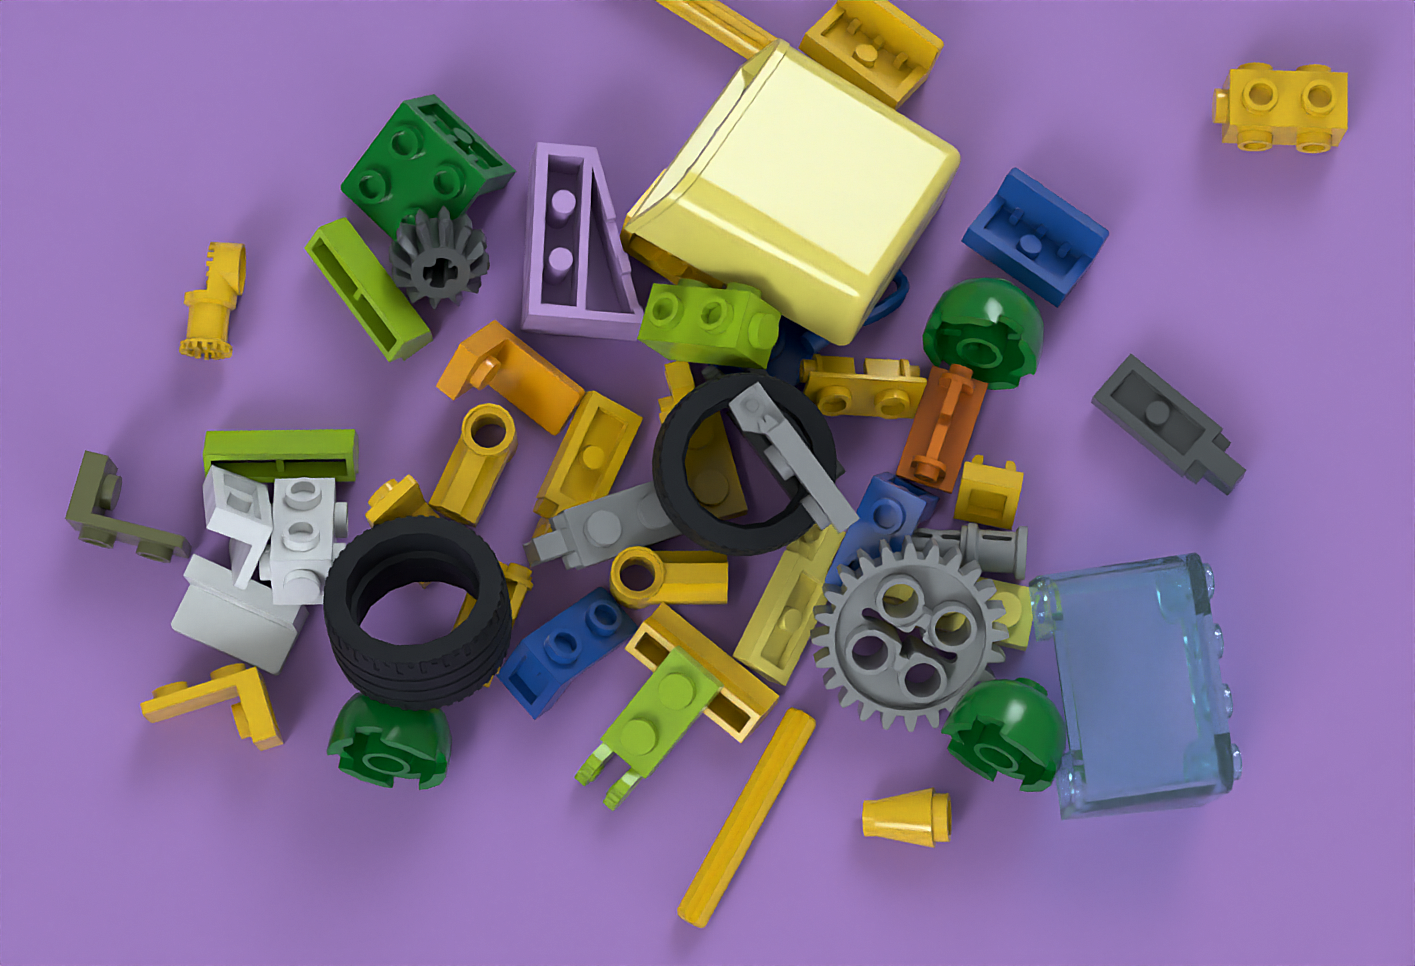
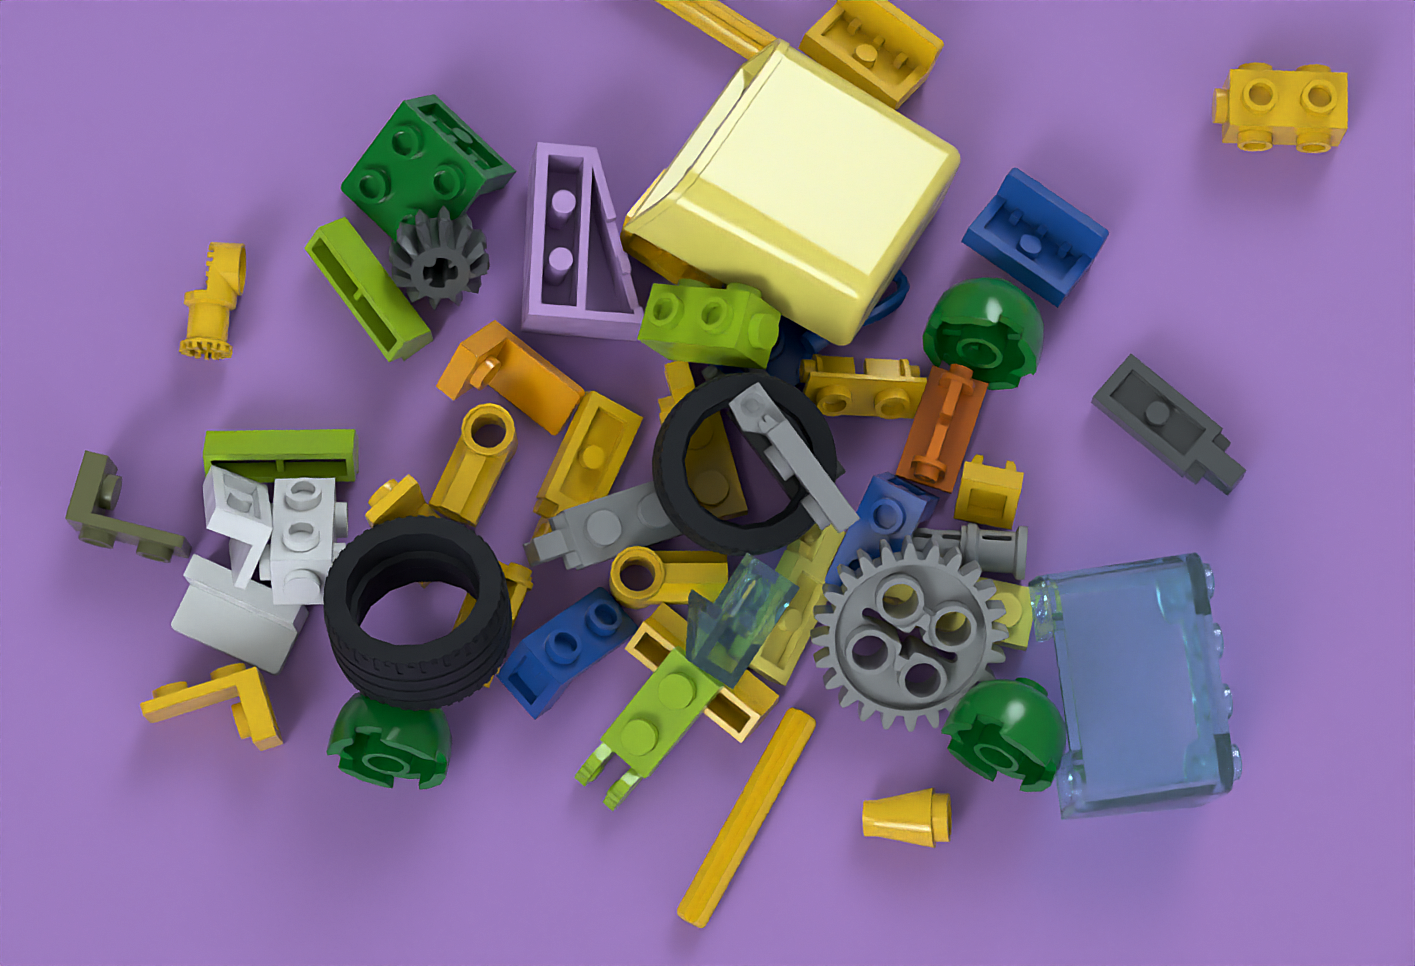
(733, 628): none -> clear light blue slope

